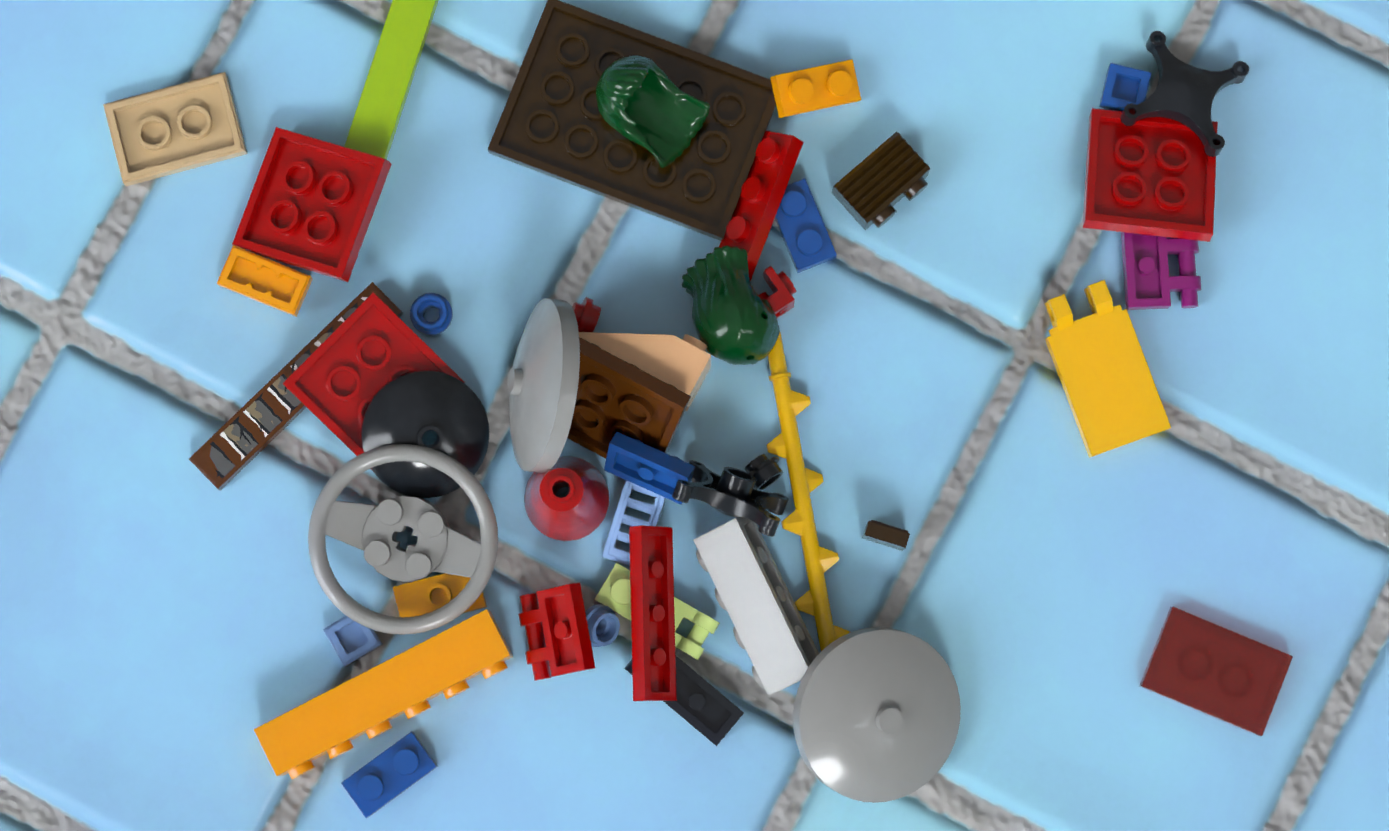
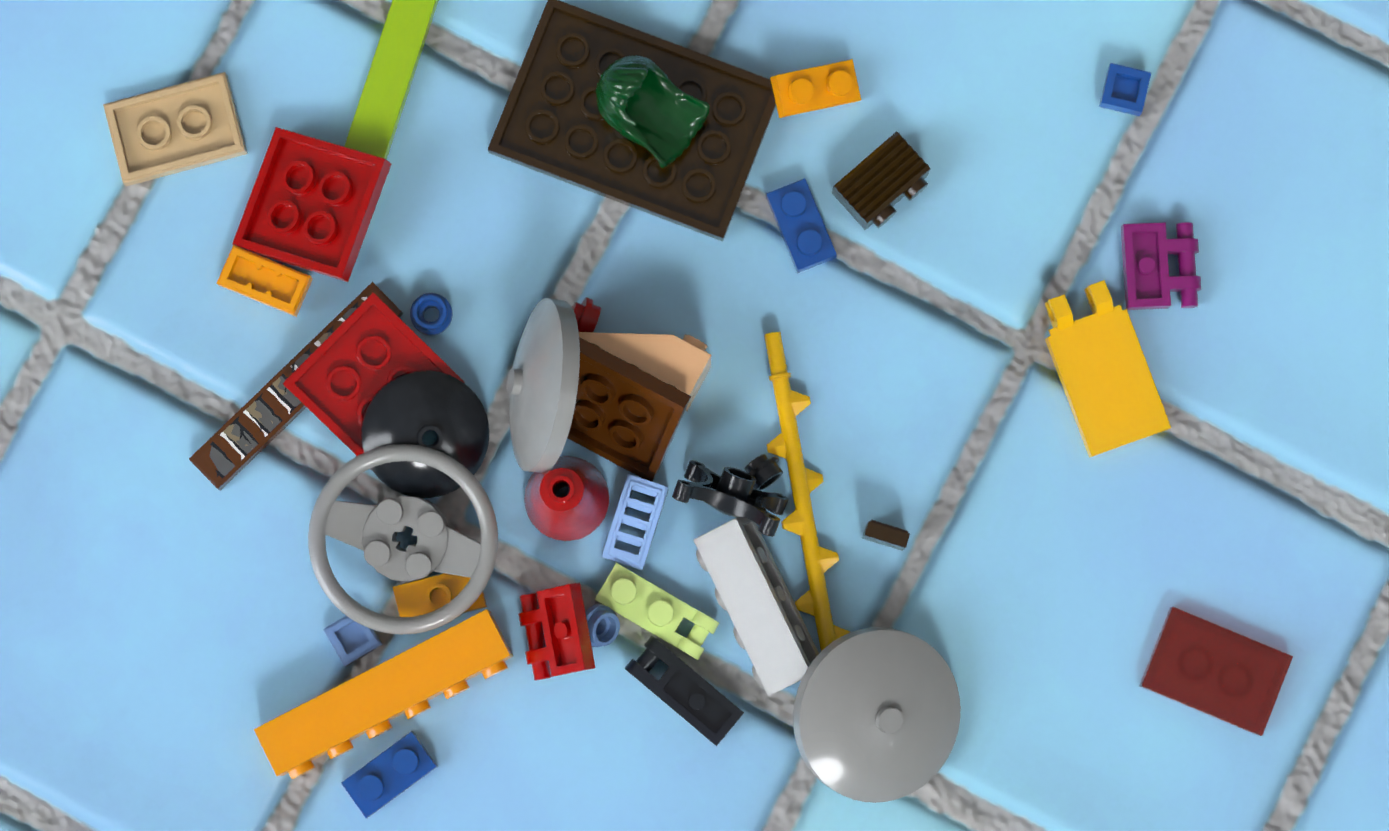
(646, 466): blue plate -> none
(652, 613): red plate -> none
(727, 308): dark green piece -> none
(762, 195): red plate -> none
(782, 289): red bracket -> none
(1148, 178): red plate -> none
(1184, 94): black piece -> none

